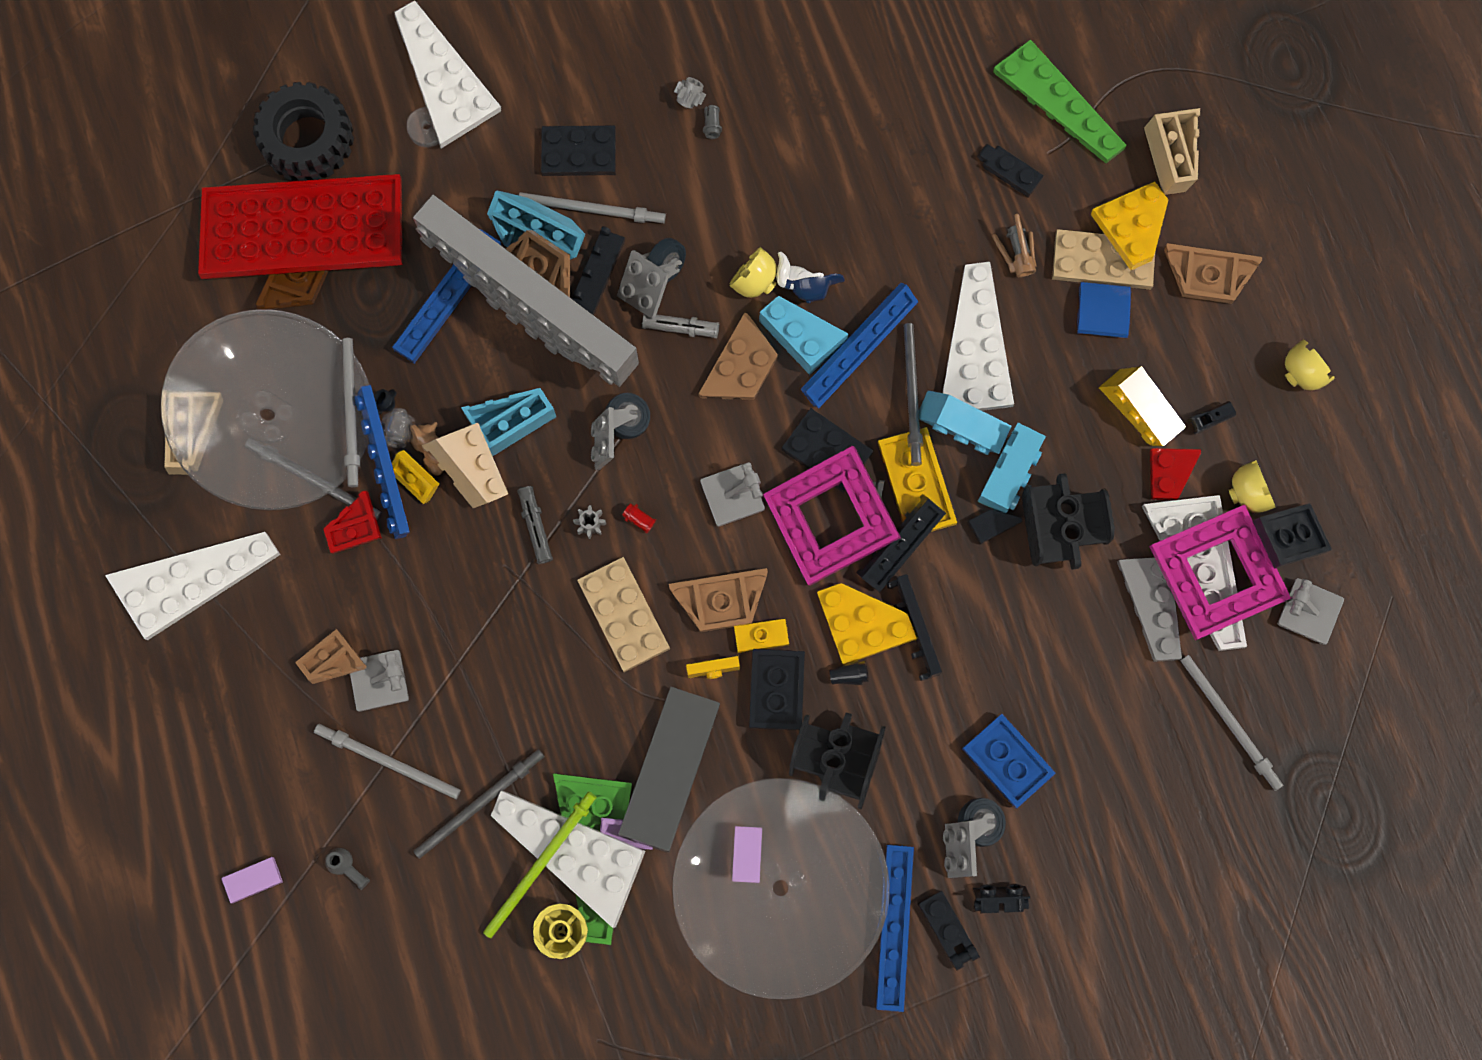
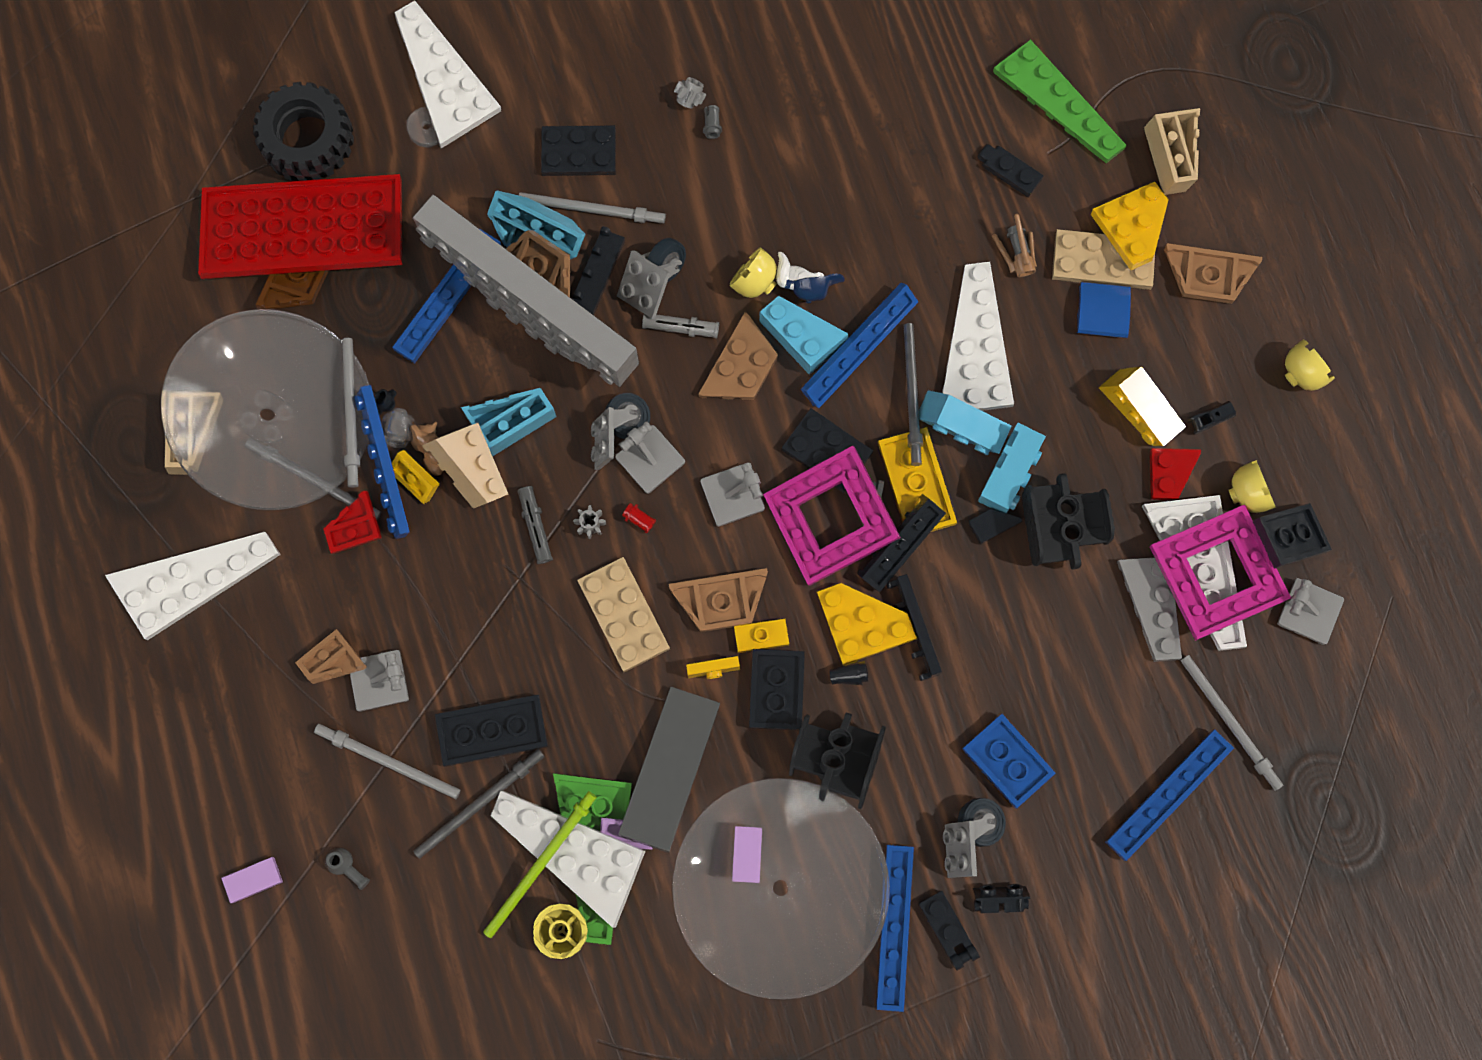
(491, 730): none -> black plate
(648, 457): none -> light grey plate
(1169, 795): none -> blue plate

